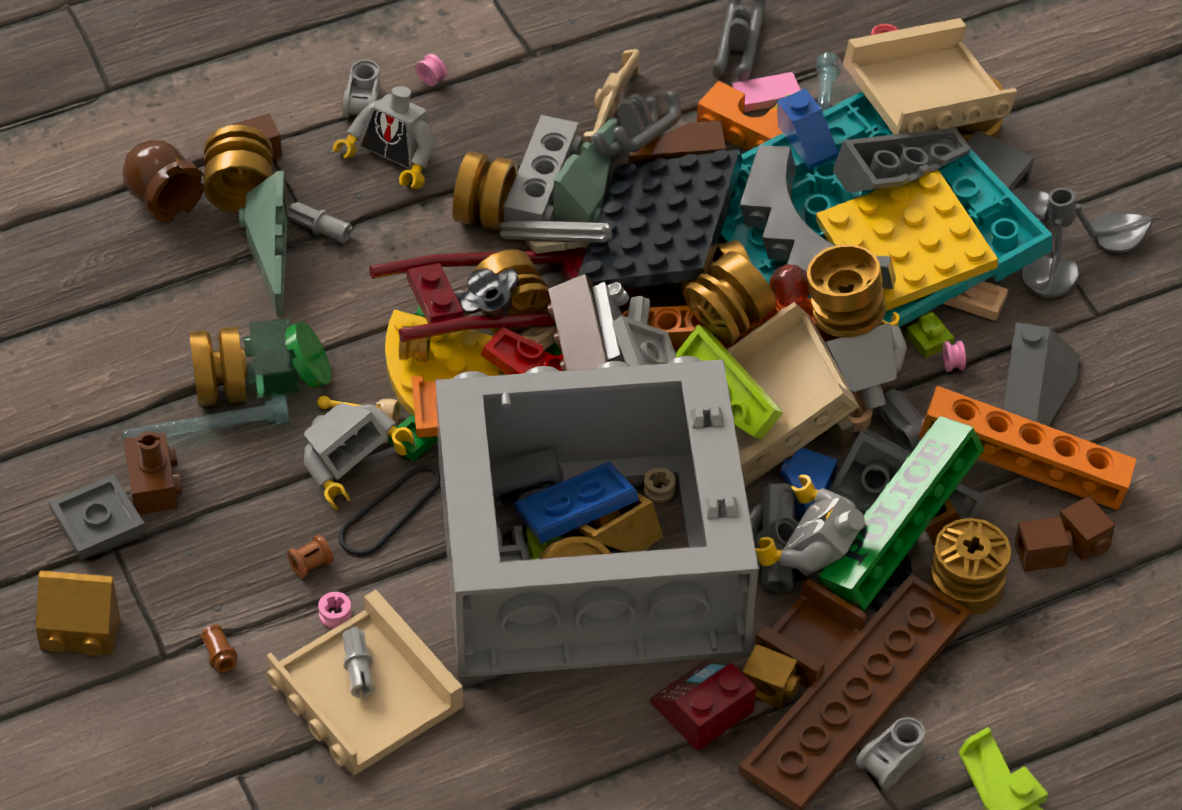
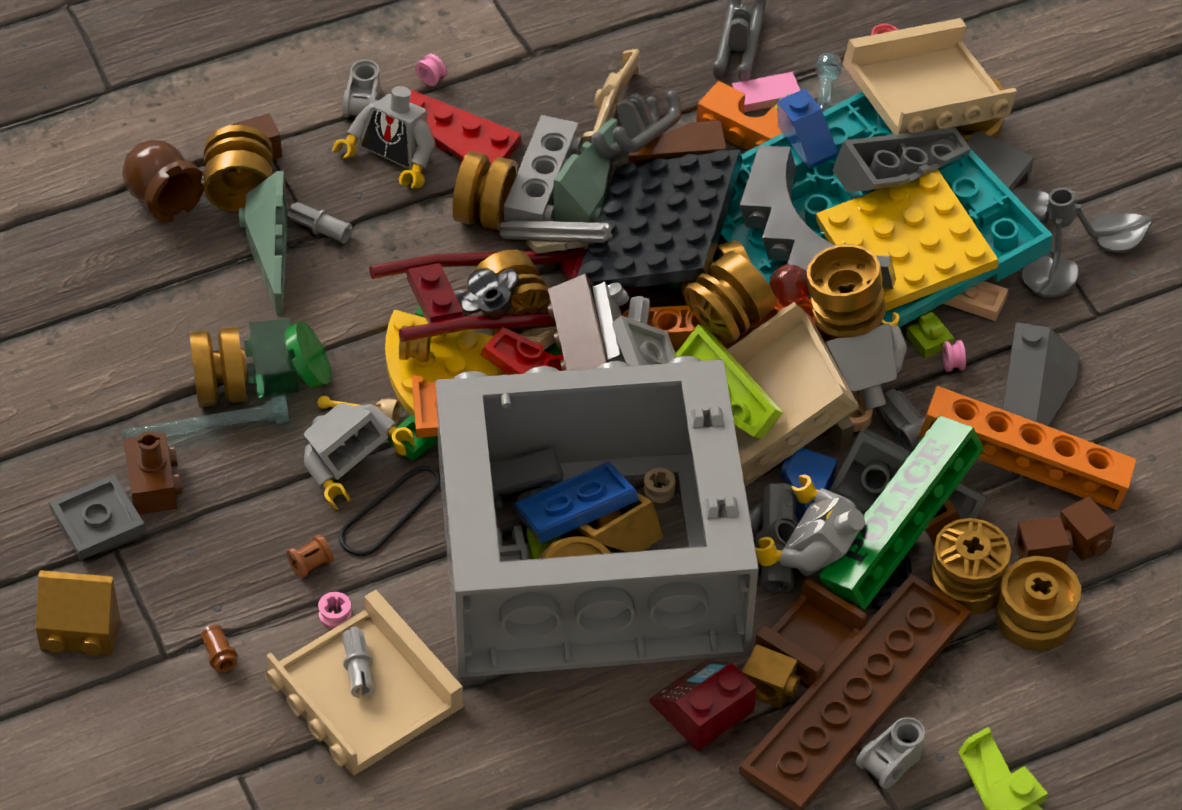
(464, 132): none -> red wing
(1038, 603): none -> pearl gold wheel

